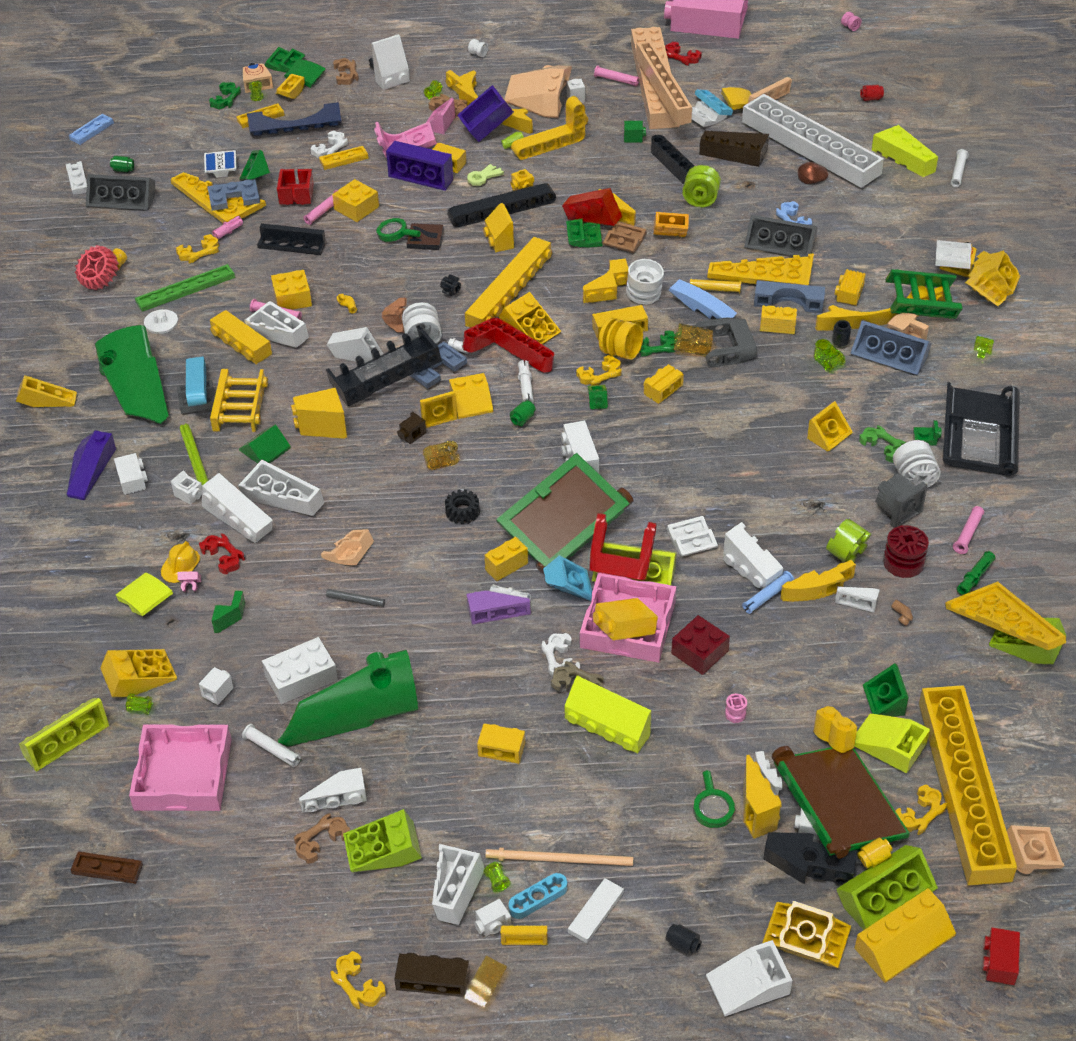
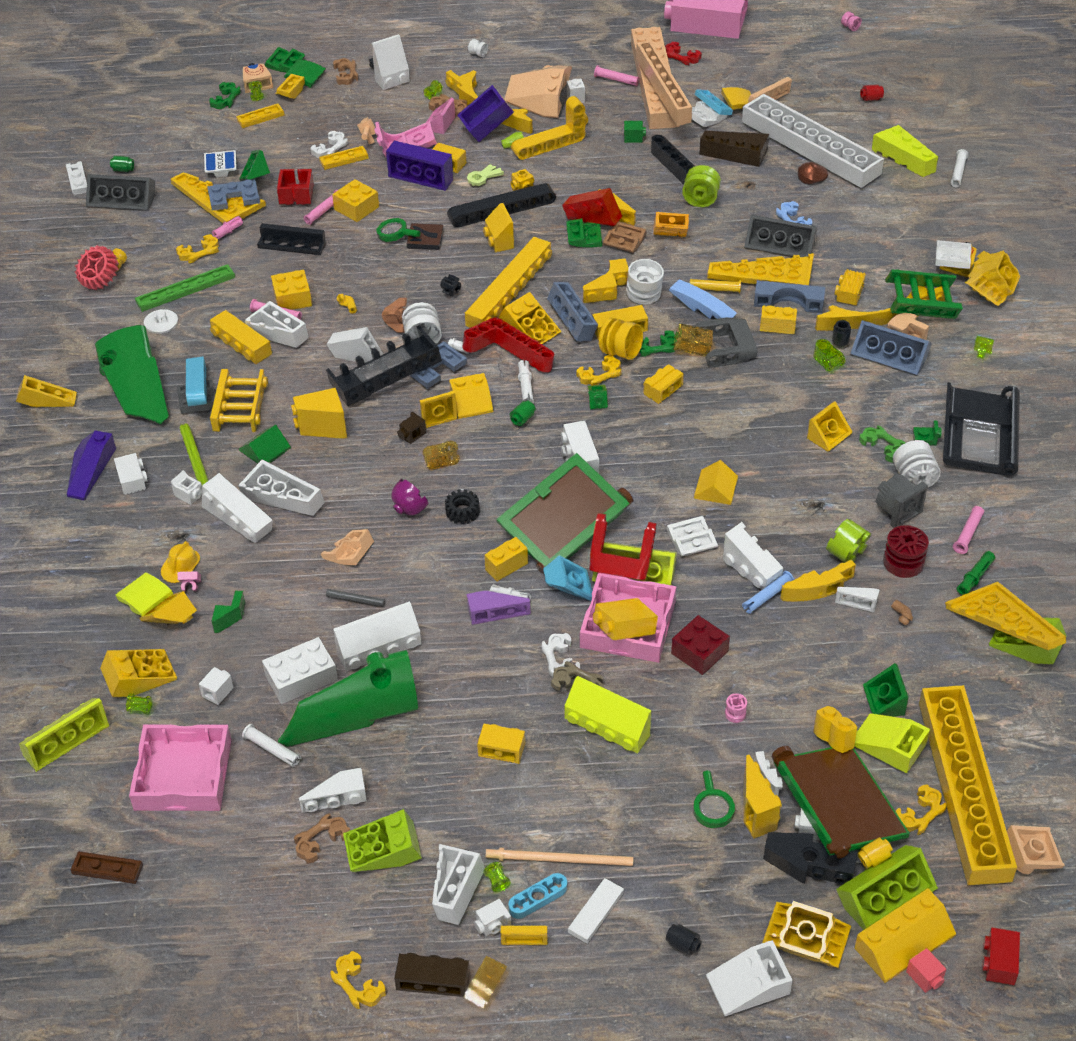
(91, 129): light blue tile -> none
(172, 610): none -> yellow slope
(227, 563): red helmet -> none
(327, 115): dark blue arch -> none
(367, 130): none -> light nougat arm
(381, 632): none -> white slope
(407, 498): none -> magenta cylinder
(572, 311): none -> sand blue brick
(716, 483): none -> yellow slope
(926, 970): none -> coral brick

